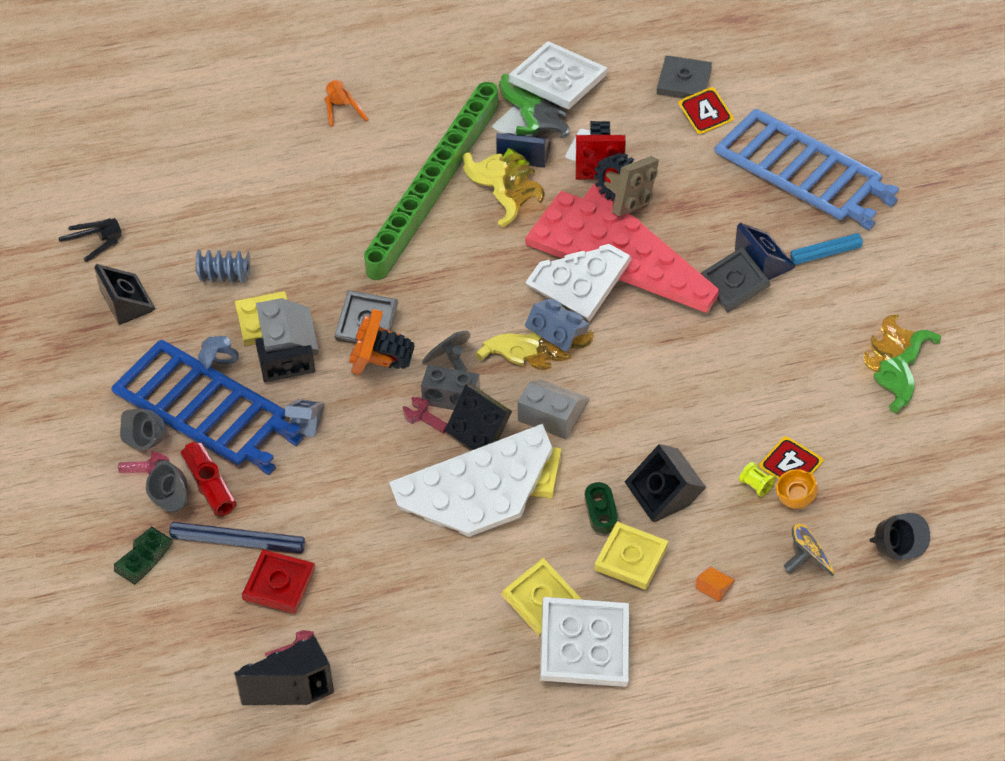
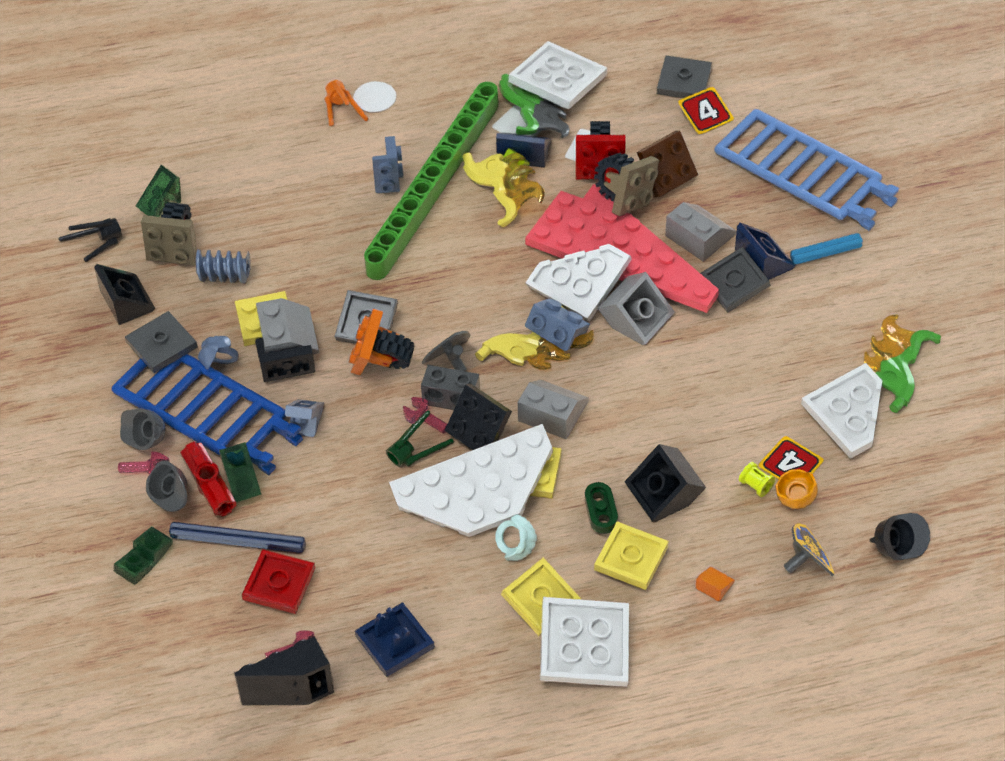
(160, 190): none -> clear green slope
(161, 342): none -> dark grey plate
(170, 236): none -> dark tan plate
(239, 472): none -> clear green slope
(375, 96): none -> white sticker
(387, 169): none -> sand blue bracket
(394, 639): none -> dark blue plate
(402, 449): none -> dark green plant
(527, 538): none -> light aqua piece
(636, 308): none -> light grey slope
(674, 163): none -> reddish brown plate
(697, 230): none -> light grey slope
(848, 409): none -> white plate

